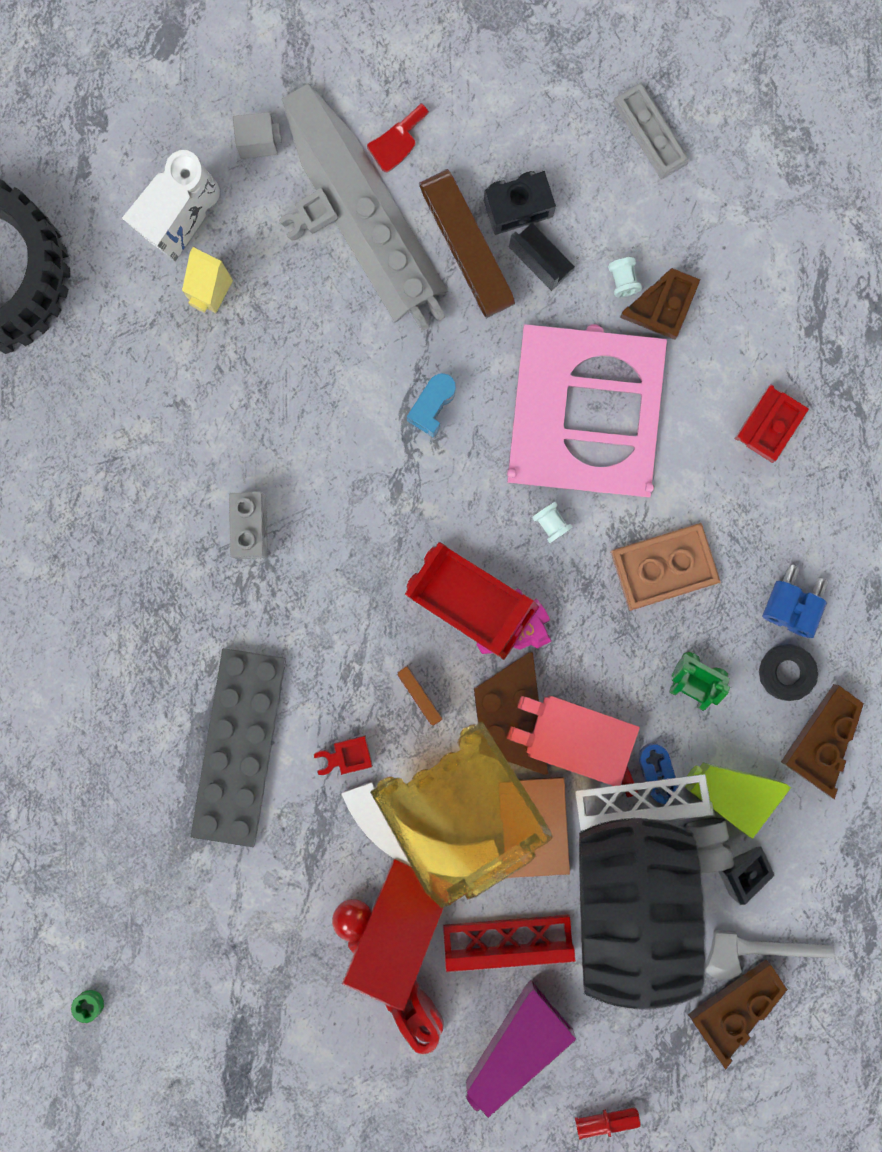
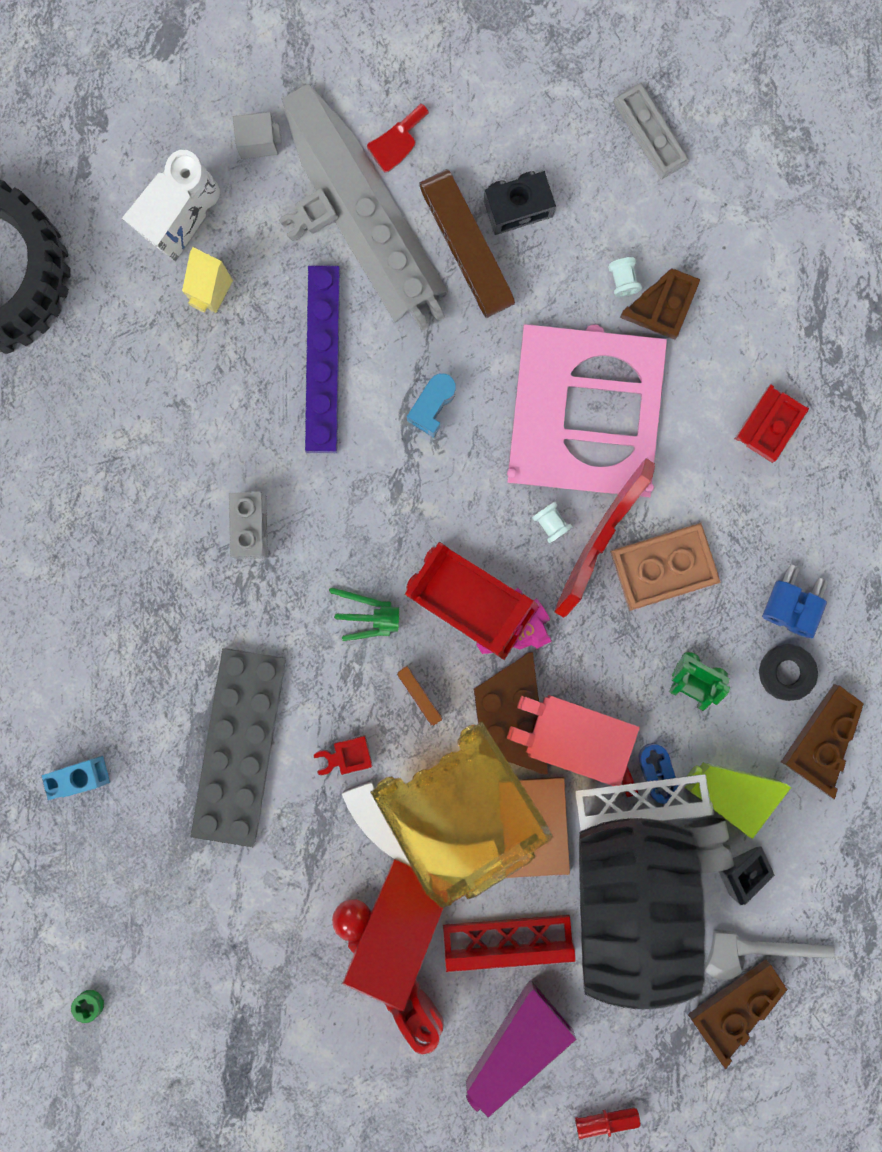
(76, 778): none -> dark azure leg
(322, 359): none -> dark purple plate
(384, 618): none -> green plant
(541, 256): black panel -> none
(584, 567): none -> red tile

